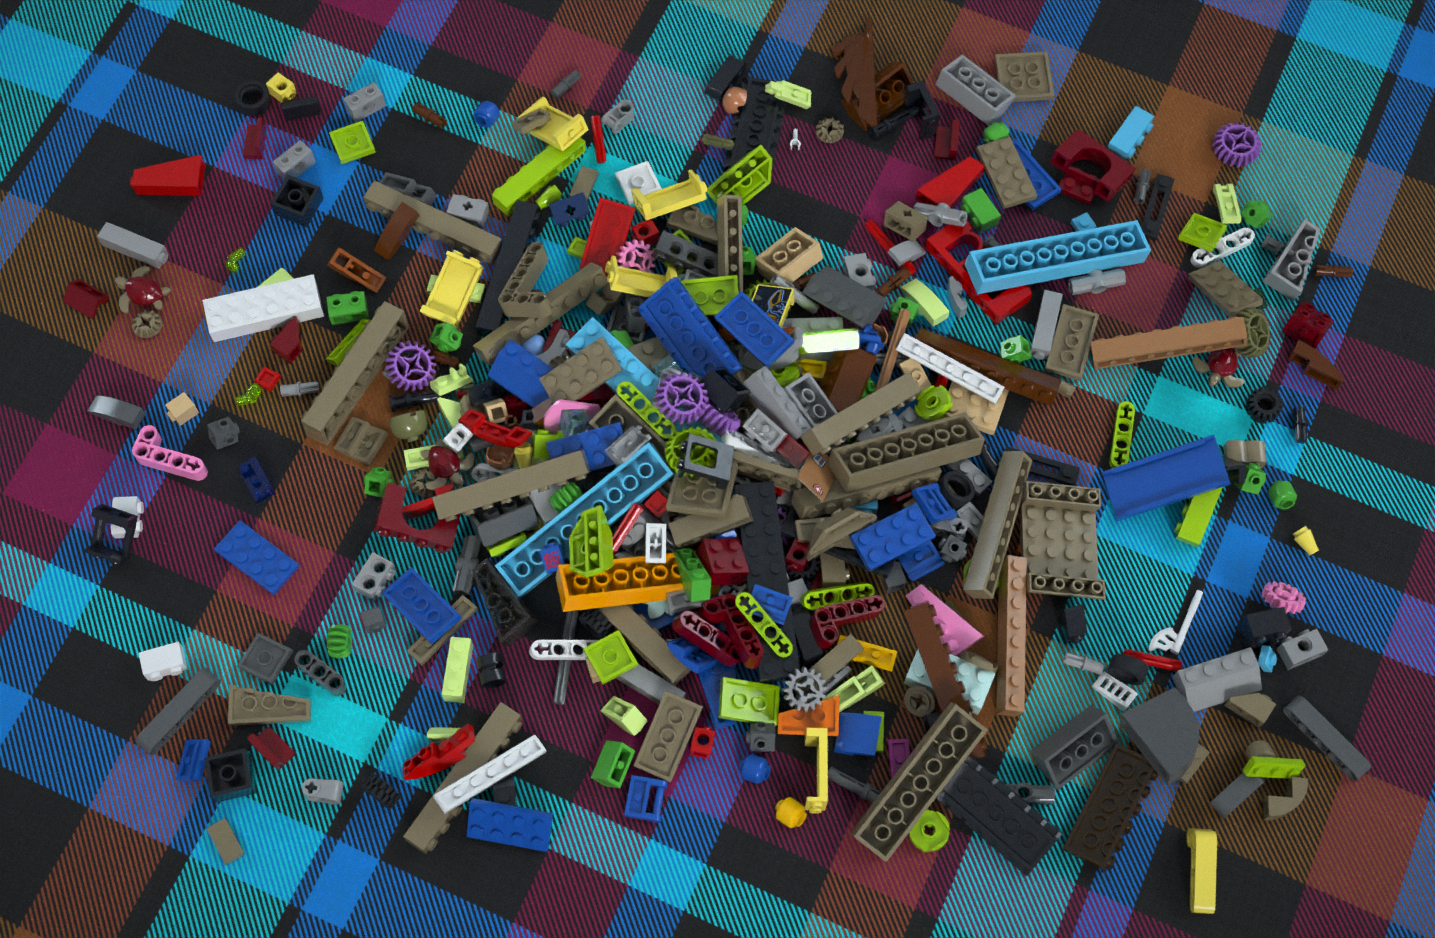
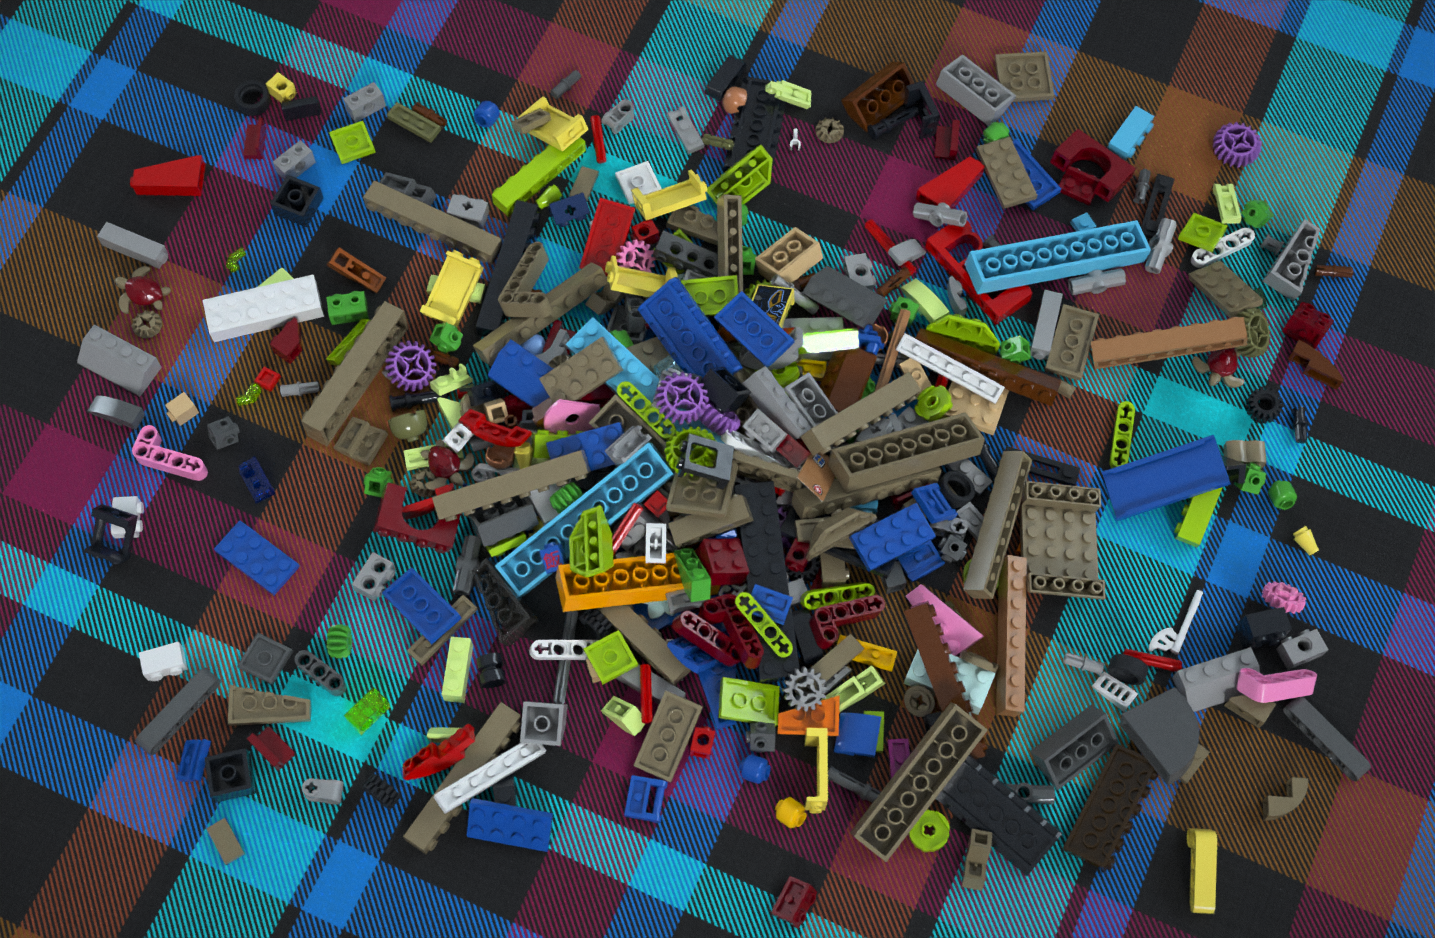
(84, 297): dark red panel -> none
(117, 360): none -> light grey slope
(367, 711): none -> clear neon green brick
(373, 620): dark grey plate -> none
(396, 231): reddish brown slope -> none
(413, 122): none -> olive plate
(543, 723): none -> light grey slope
(574, 422): clear light blue brick -> none
(577, 247): lime tile -> none
(613, 764): bright green brick -> none
(646, 693): none -> red axle
(685, 130): none -> light grey plate
(794, 902): none -> dark red bracket
(860, 70): reddish brown animal -> none
(905, 221): dark tan brick -> none
(966, 331): none -> lime wedge
(976, 859): none -> dark tan brick
(980, 210): bright green brick -> none
(1073, 624): black slope -> none
(1160, 245): none -> light grey piece
(1235, 794): dark grey beam -> none
(1260, 749): dark tan head -> none
(1267, 659): medium azure plate -> none
(1273, 767): lime plate -> none
(1276, 686): none -> bright pink beam

